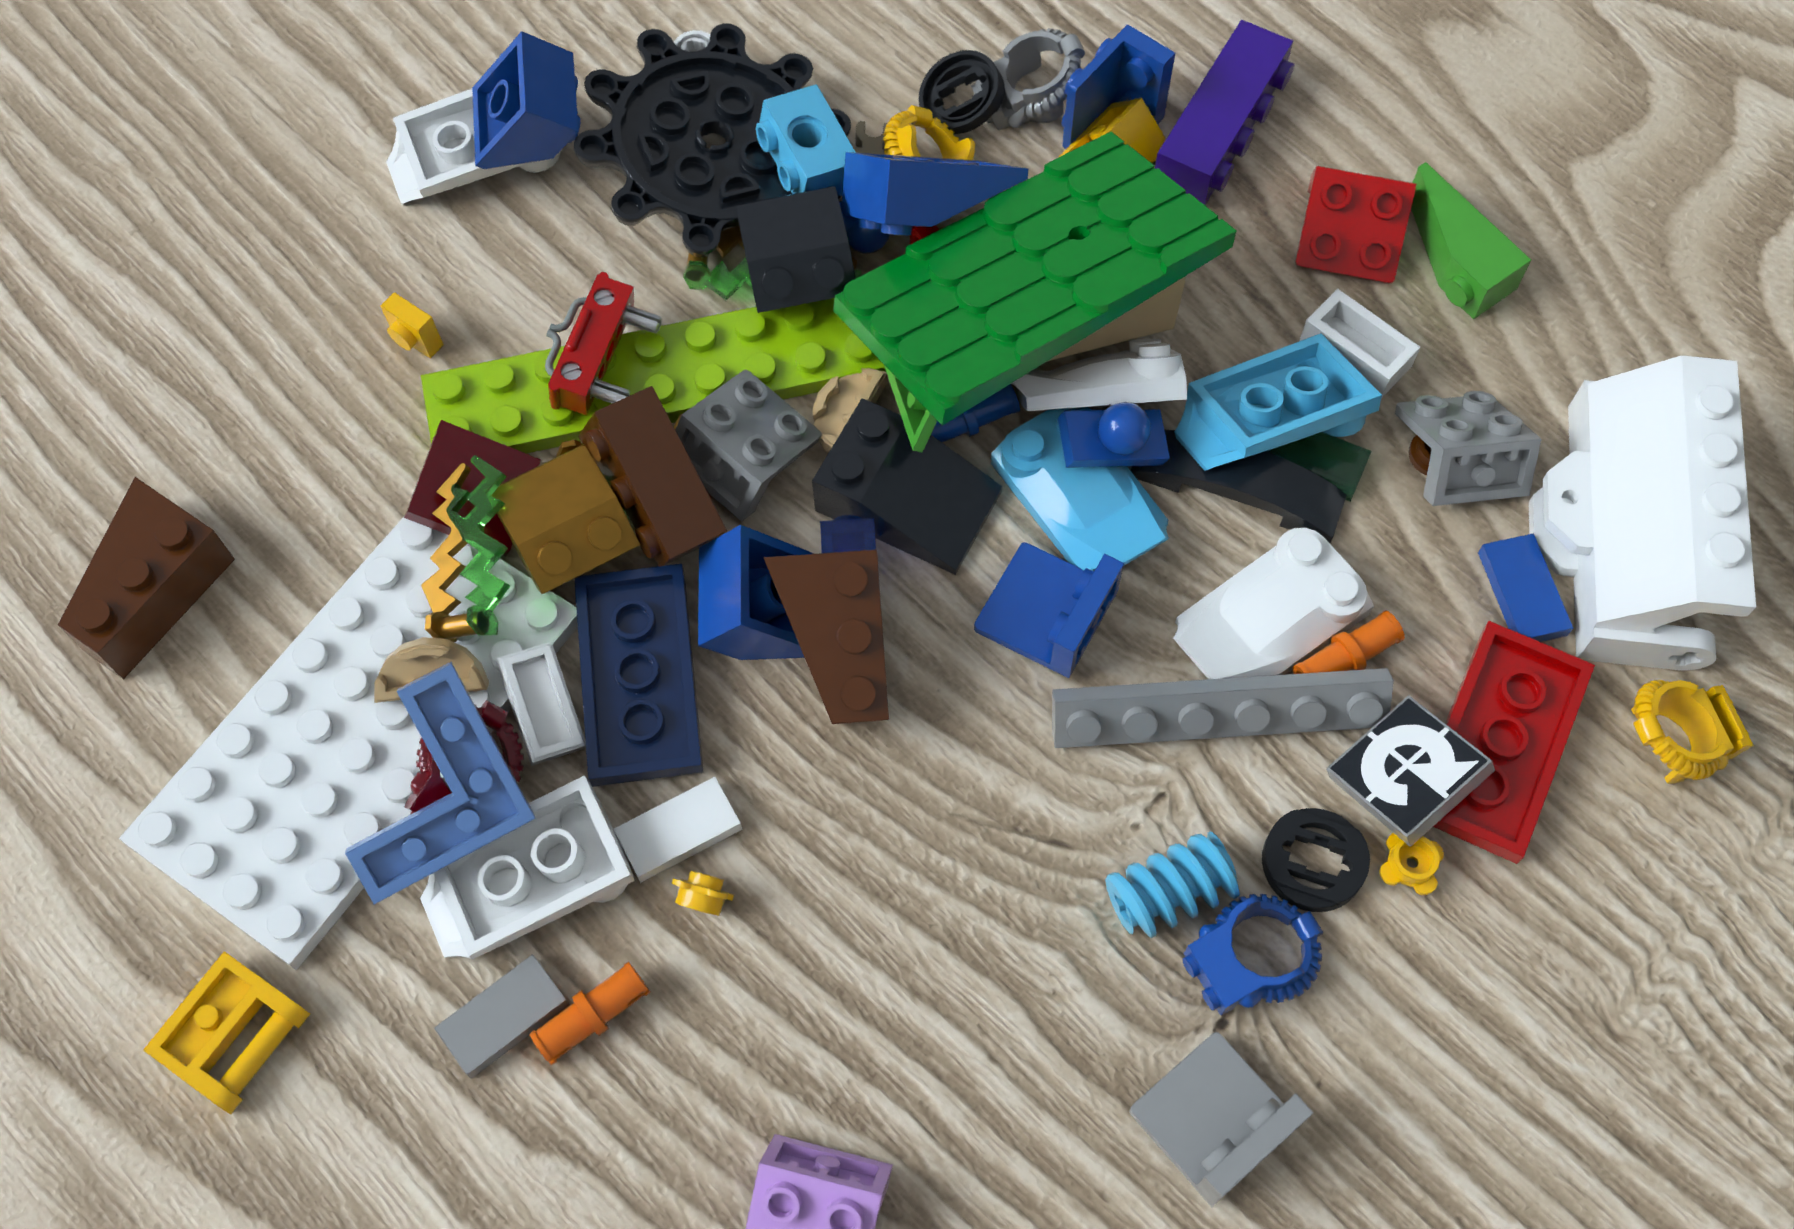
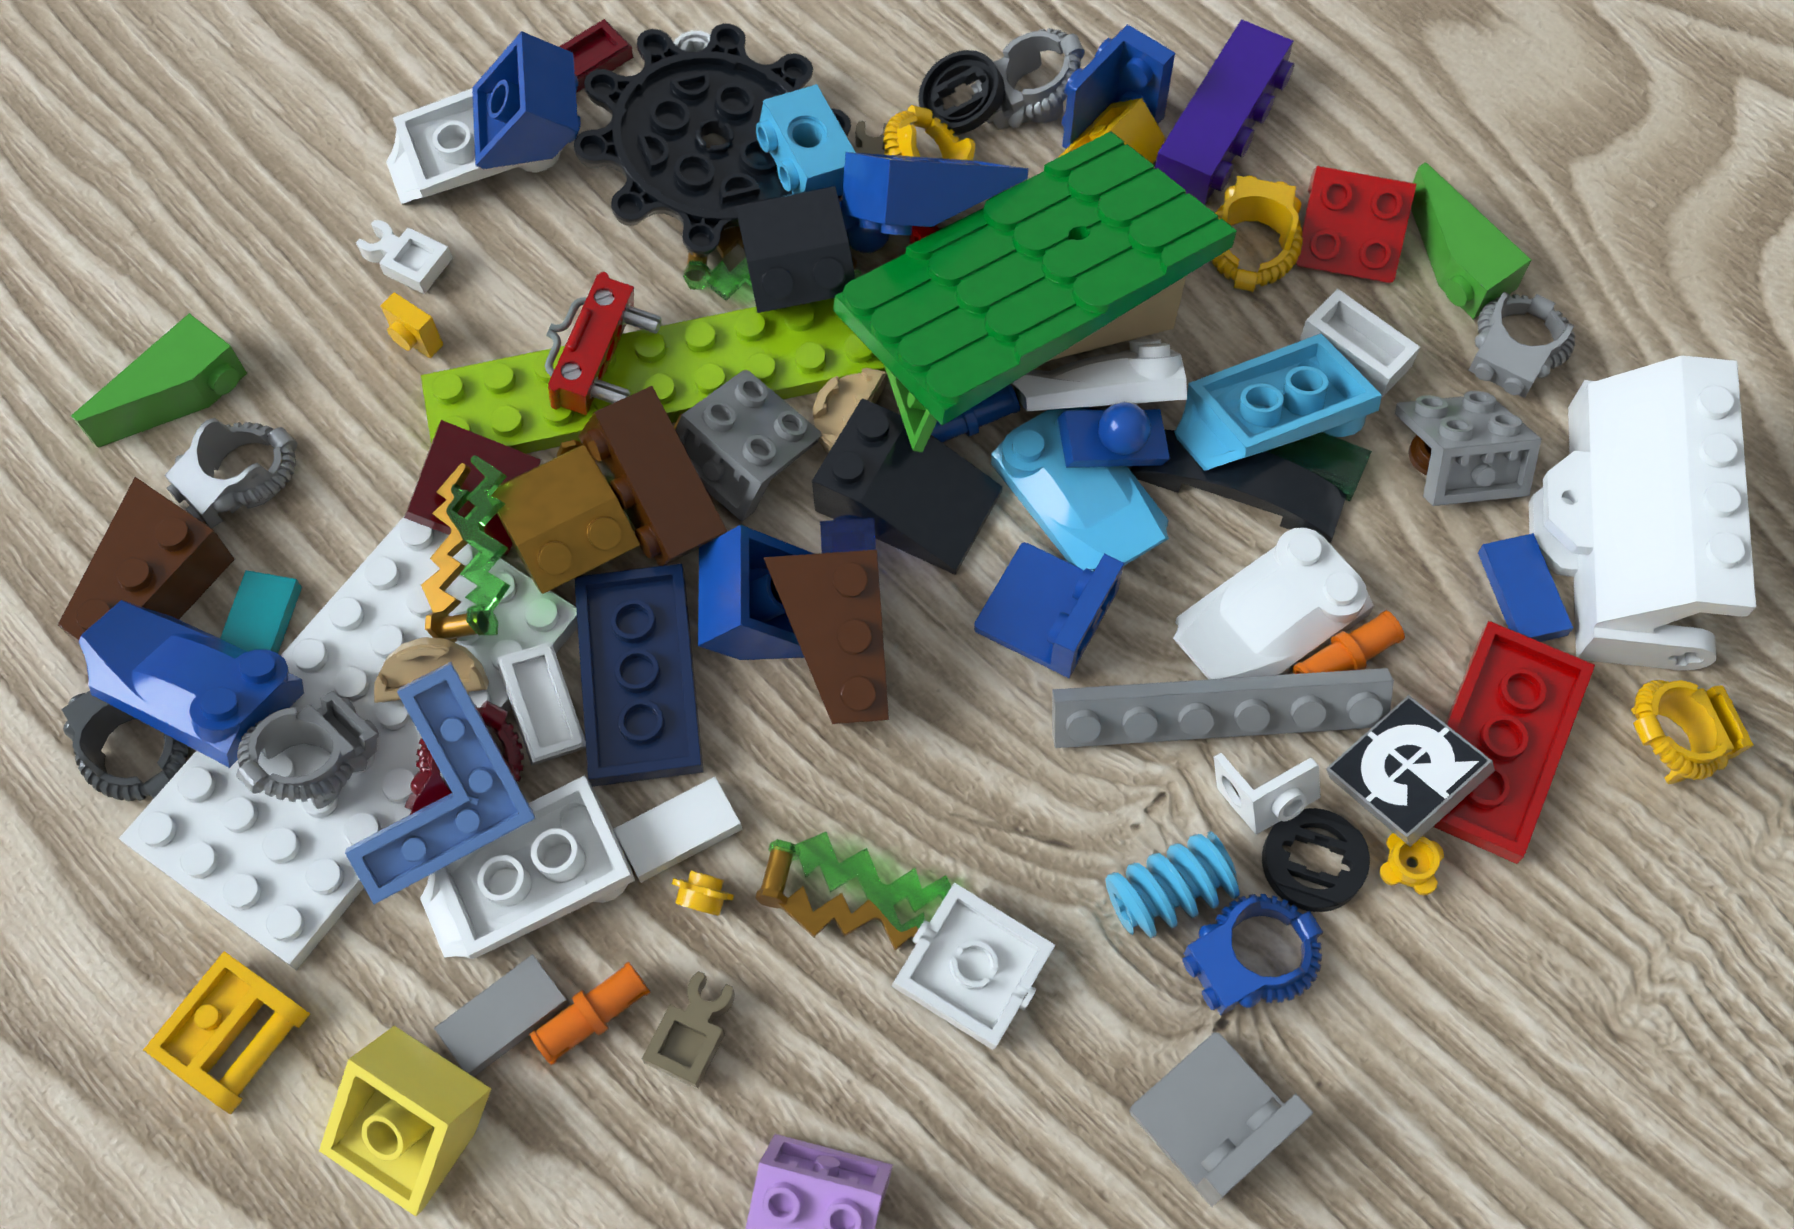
(89, 726): none -> dark grey piece
(168, 381): none -> bright green slope
(184, 679): none -> blue slope
(194, 478): none -> light grey piece
(261, 611): none -> teal tile
(330, 727): none -> light grey piece
(402, 1118): none -> light yellow slope
(408, 258): none -> white plate
(598, 49): none -> dark red tile
(687, 1038): none -> dark tan plate
(880, 897): none -> piece
(973, 966): none -> white plate
(1272, 205): none -> yellow piece
(1273, 801): none -> white bracket
(1517, 364): none -> light grey piece

